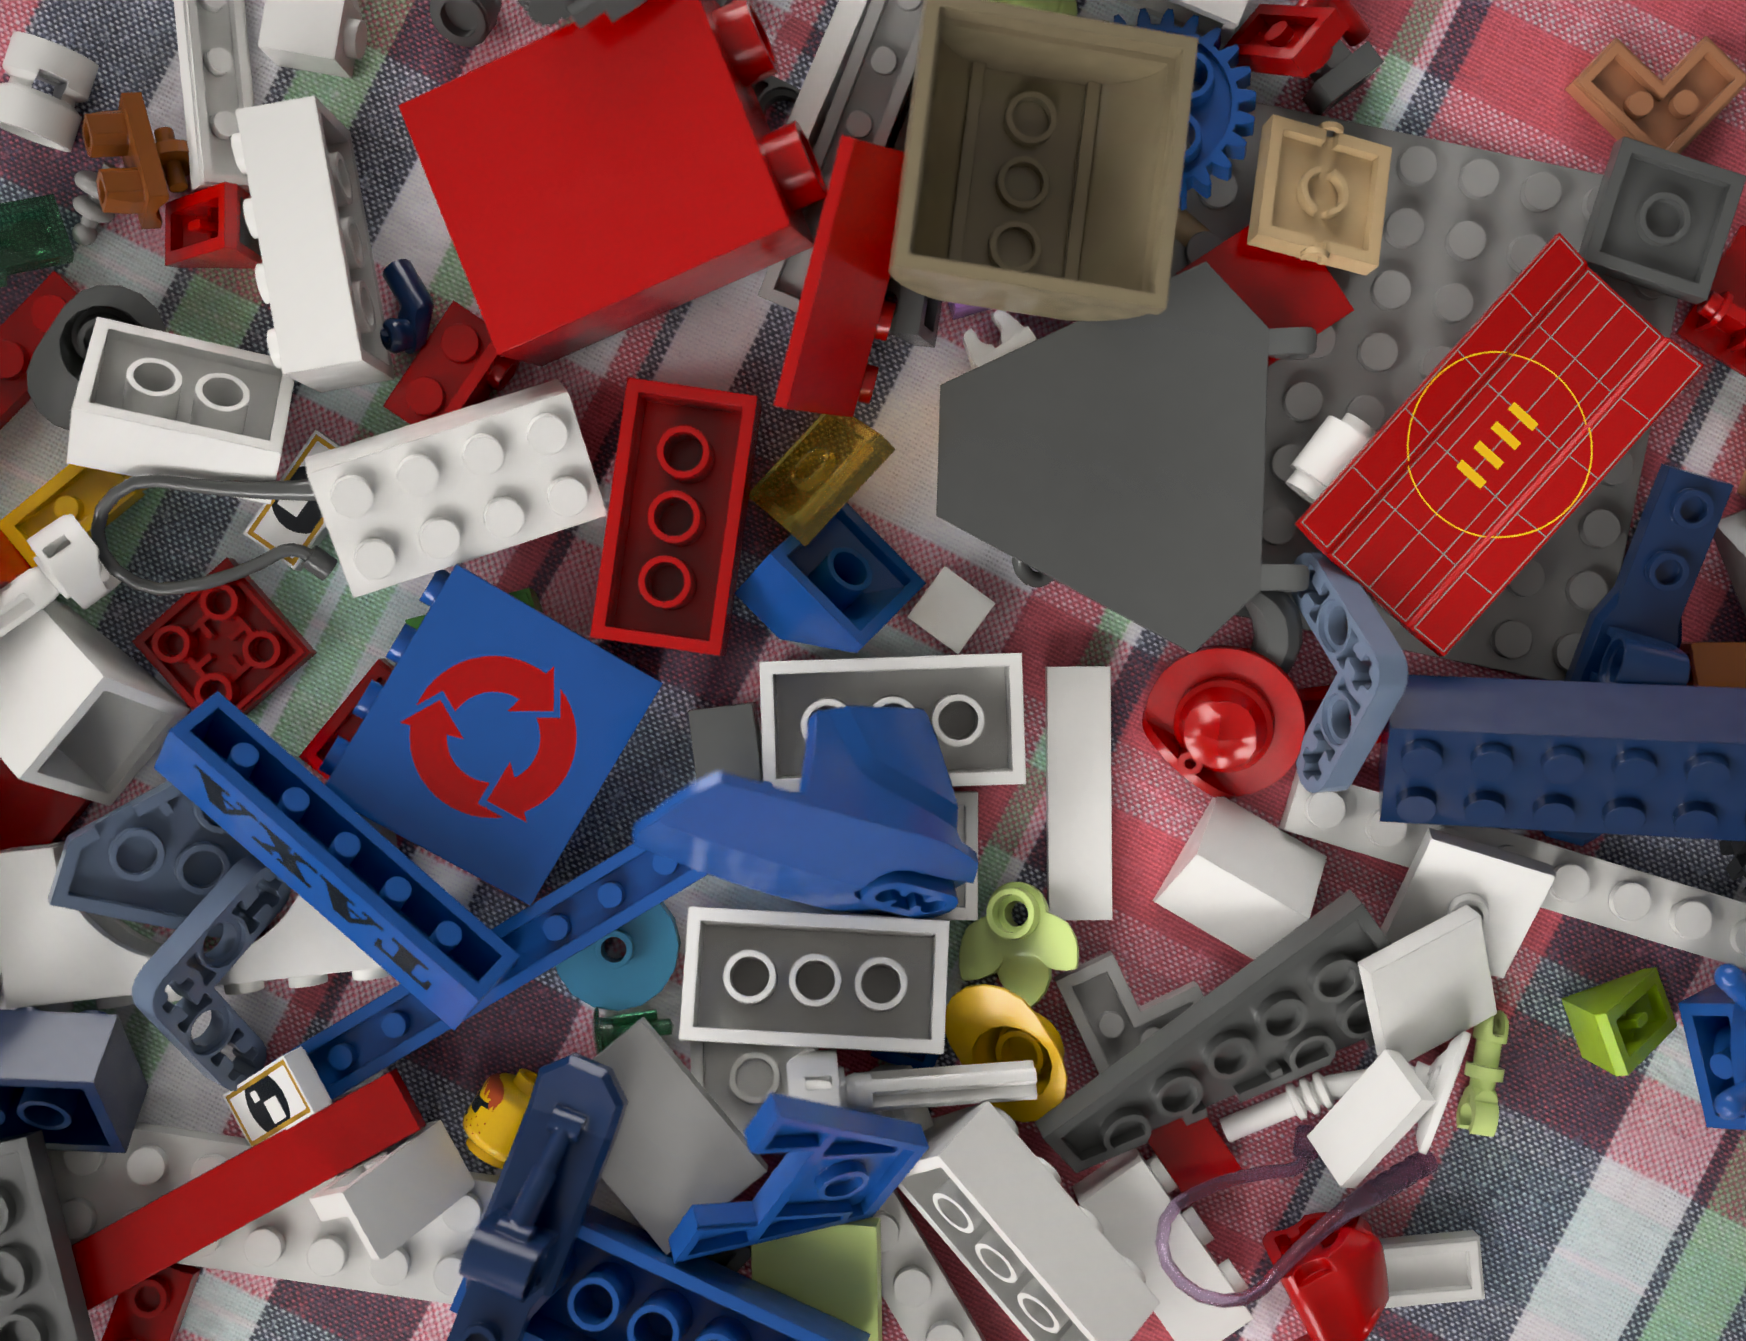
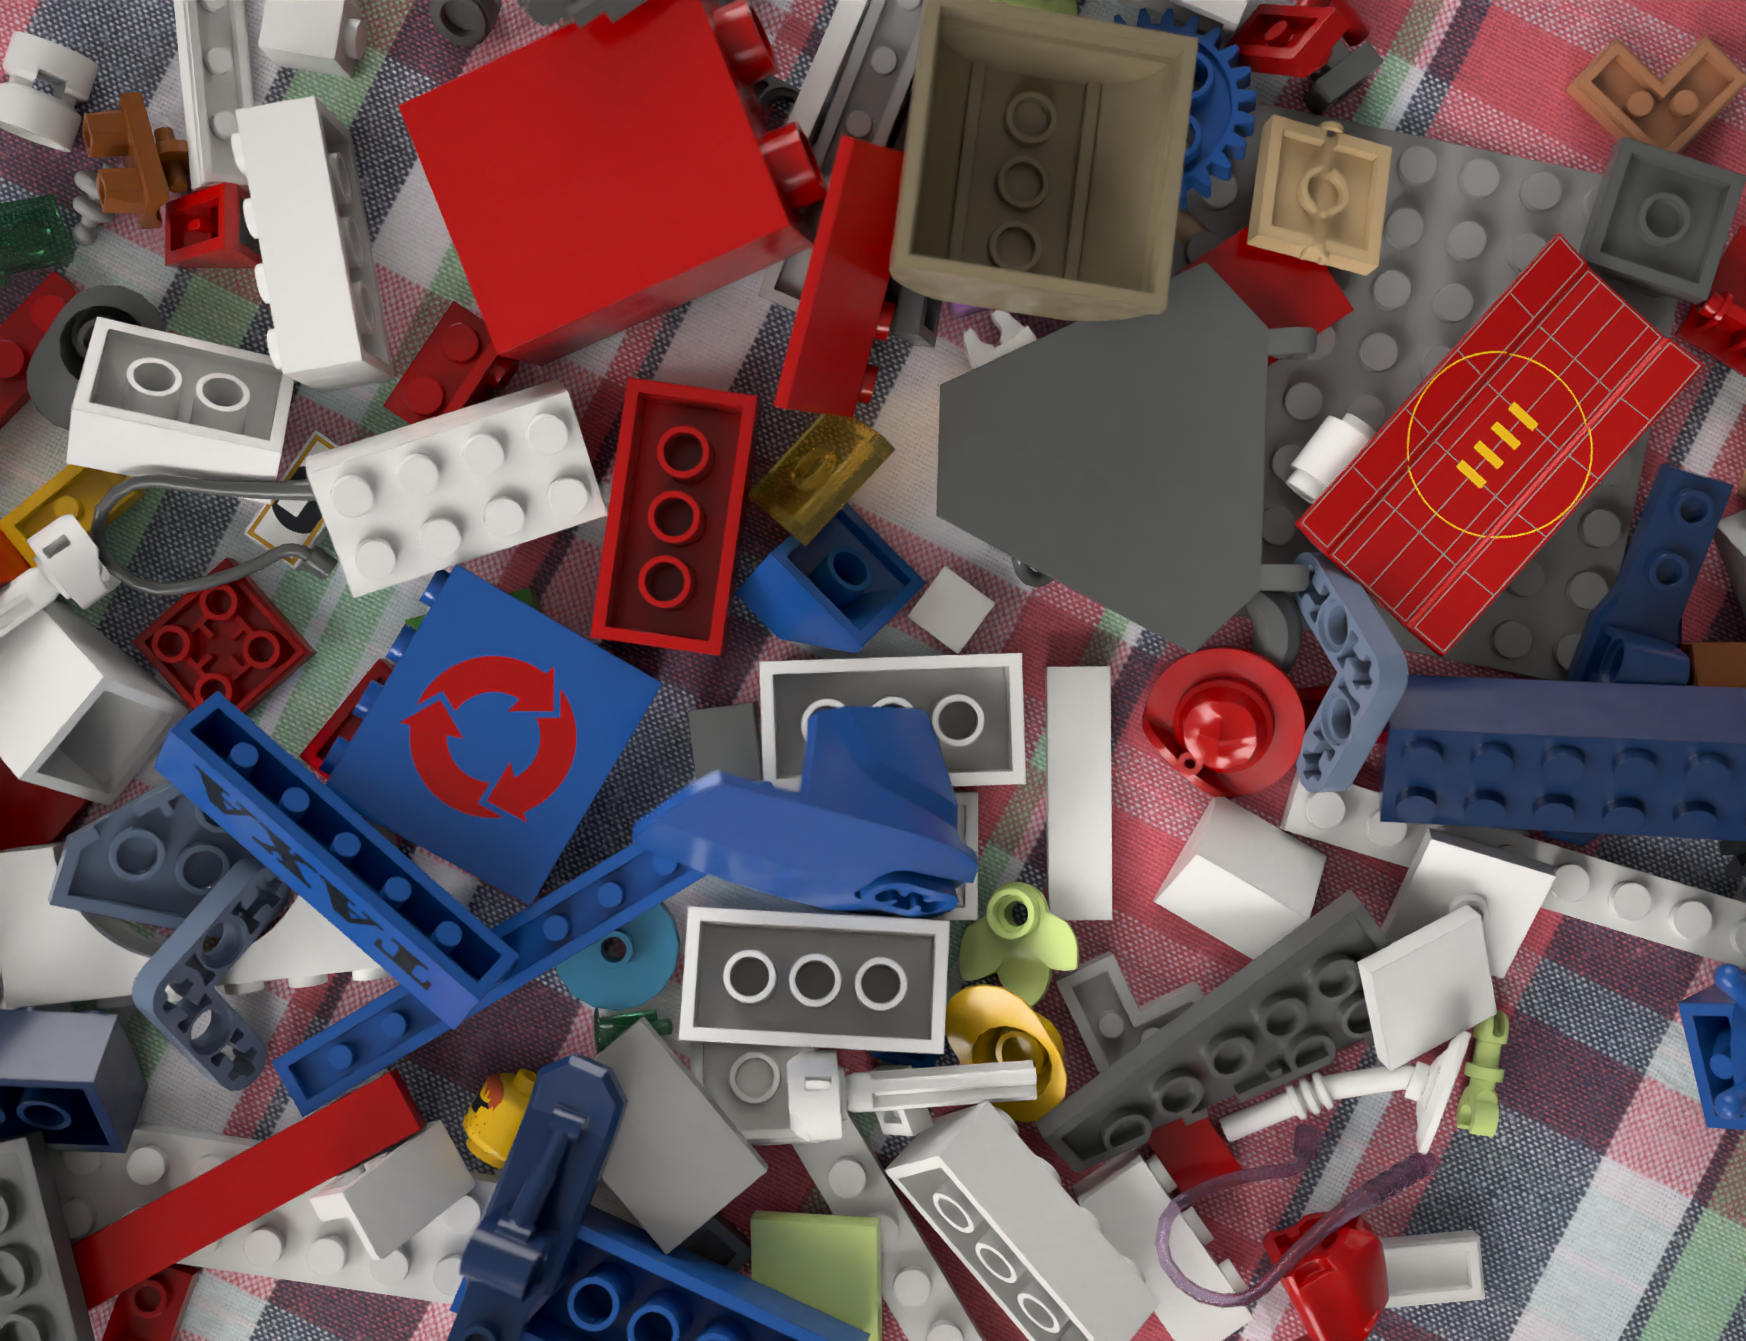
(277, 1097): tile -> none
(415, 312): dark blue arm -> none
(834, 1173): blue wing -> none
(1370, 1118): white tile -> none
(1621, 1020): lime slope -> none

